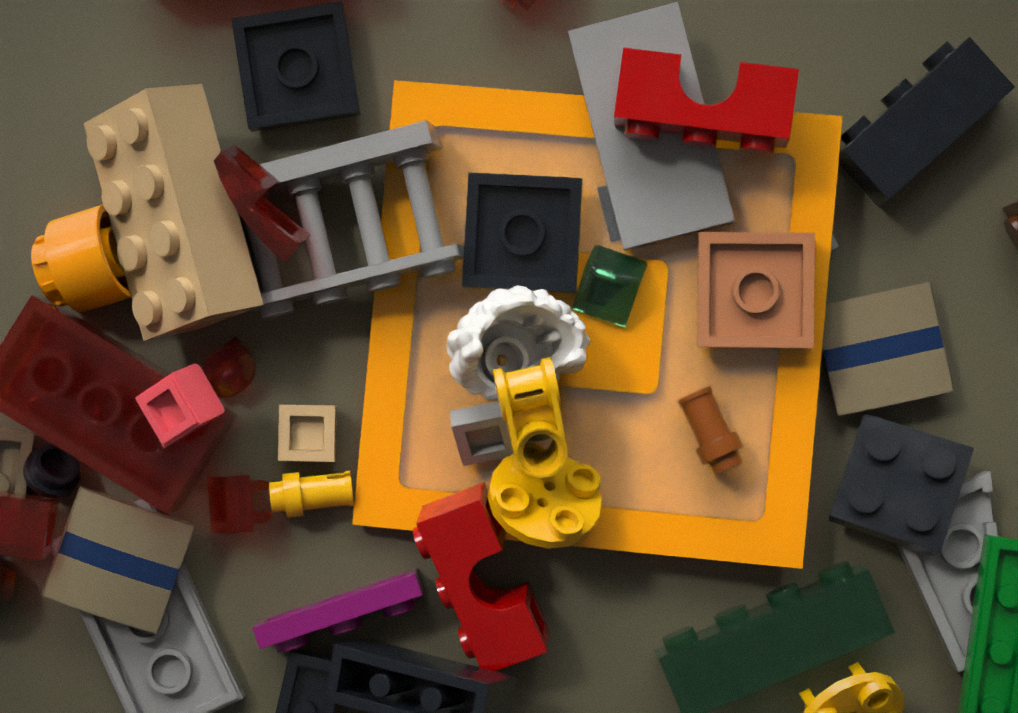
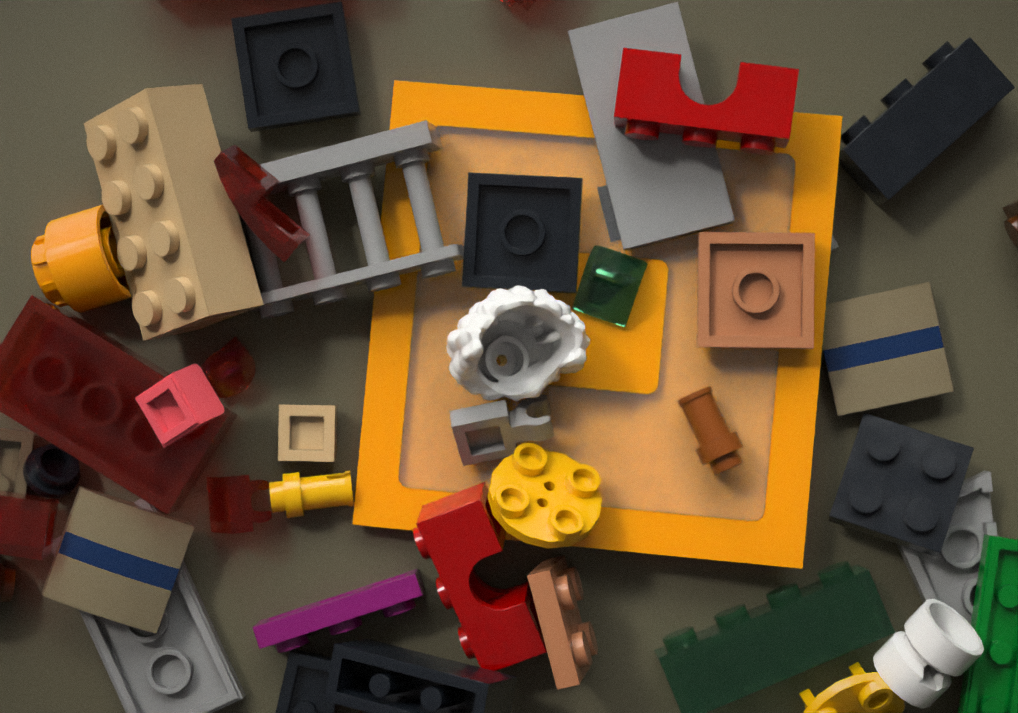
(531, 407): yellow piece -> none
(566, 638): none -> nougat plate
(930, 650): none -> white wheel

